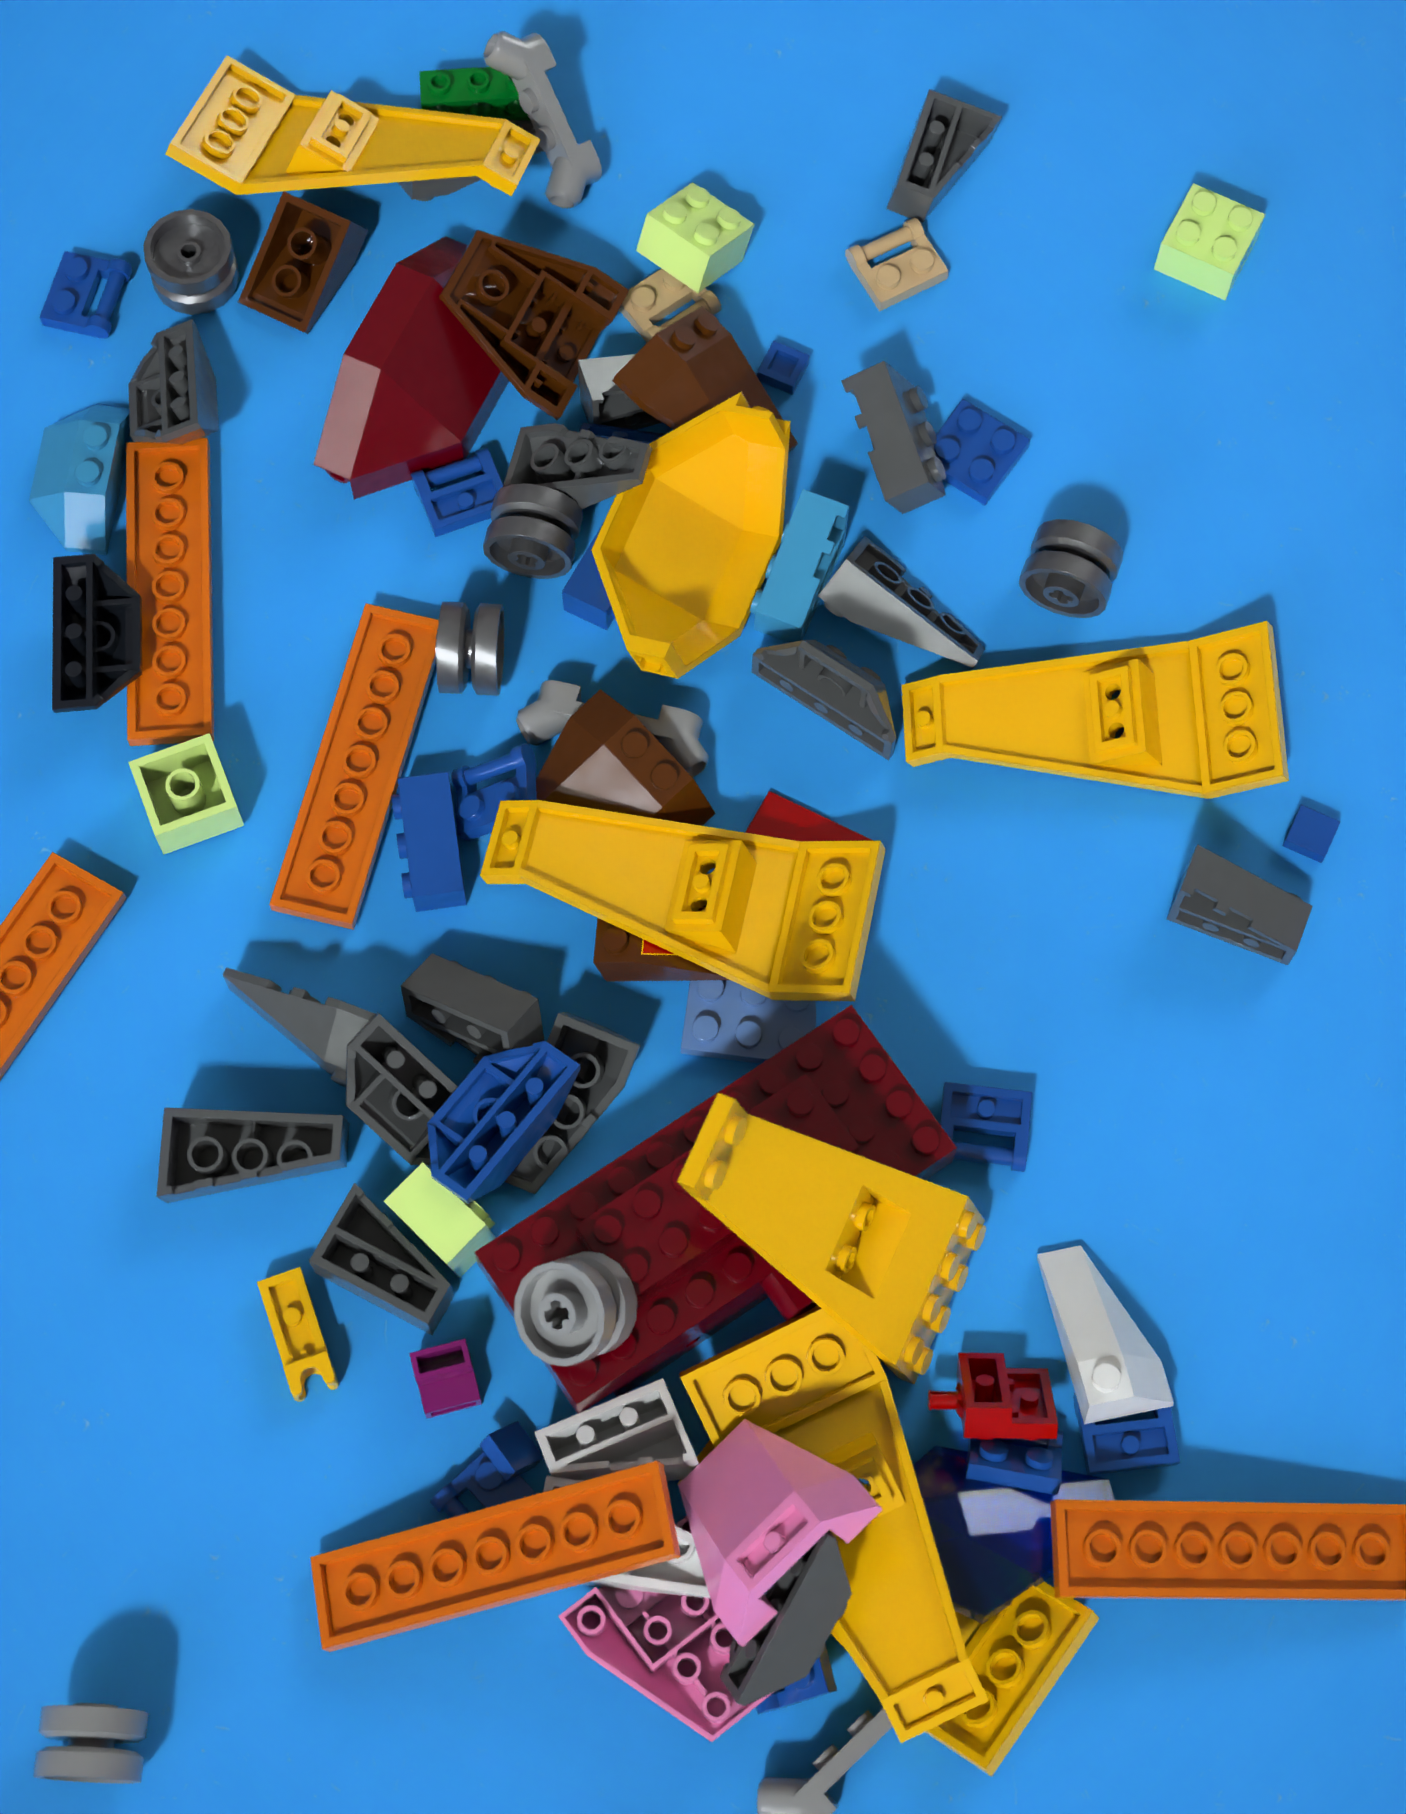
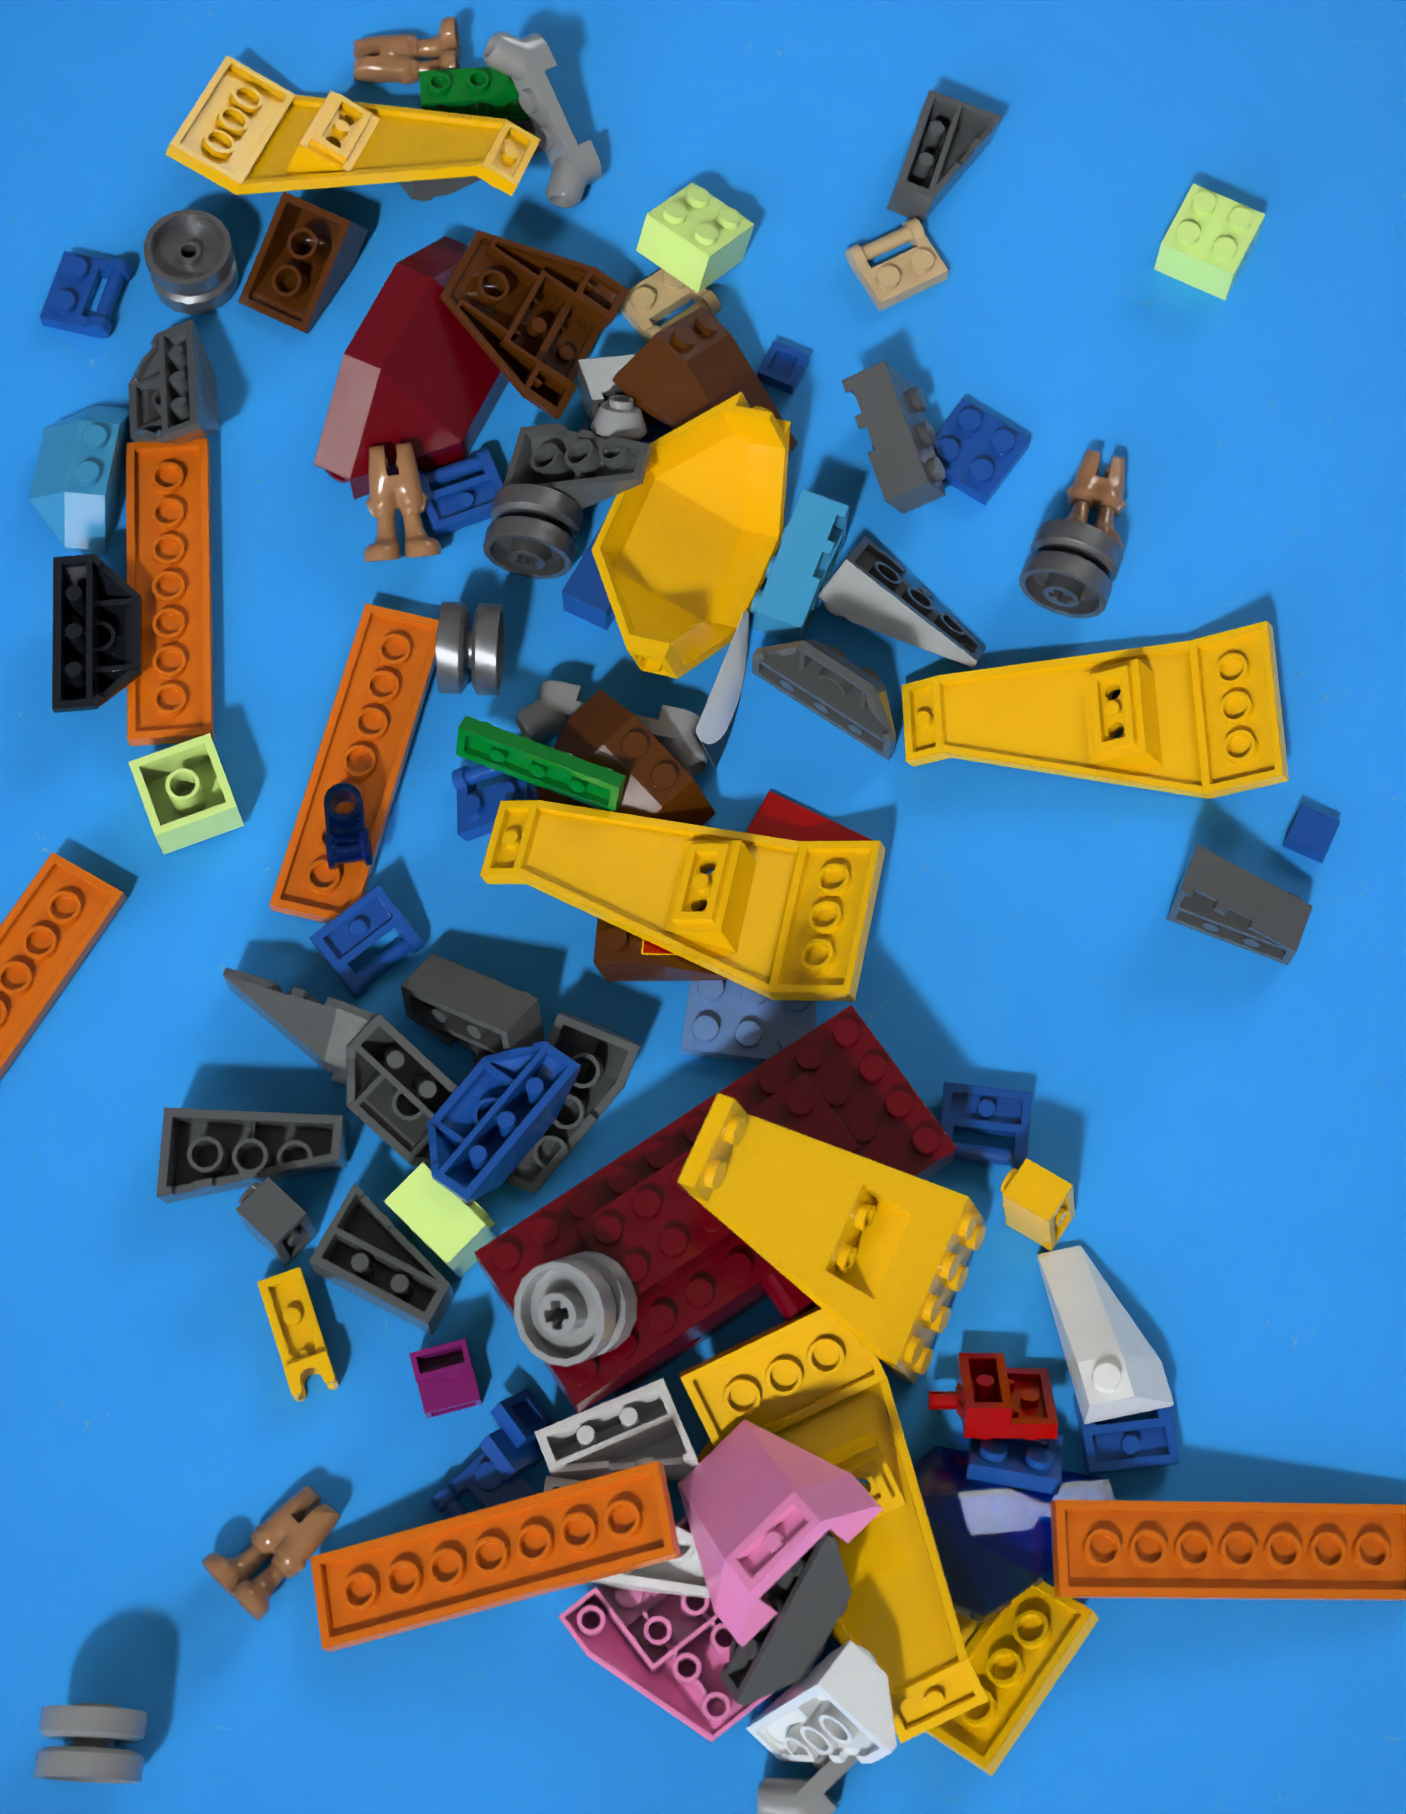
(275, 1220): none -> dark grey brick
(288, 1537): none -> medium nougat piece
(346, 834): none -> clear blue piece
(356, 931): none -> blue plate
(395, 493): none -> medium nougat piece
(398, 56): none -> medium nougat piece
(429, 842): blue brick -> none
(521, 1417): none -> blue tile
(540, 764): none -> green plate
(620, 419): none -> light grey cone
(724, 698): none -> white sticker
(832, 1712): none -> white wedge
(1037, 1203): none -> yellow brick
(1097, 491): none -> medium nougat piece

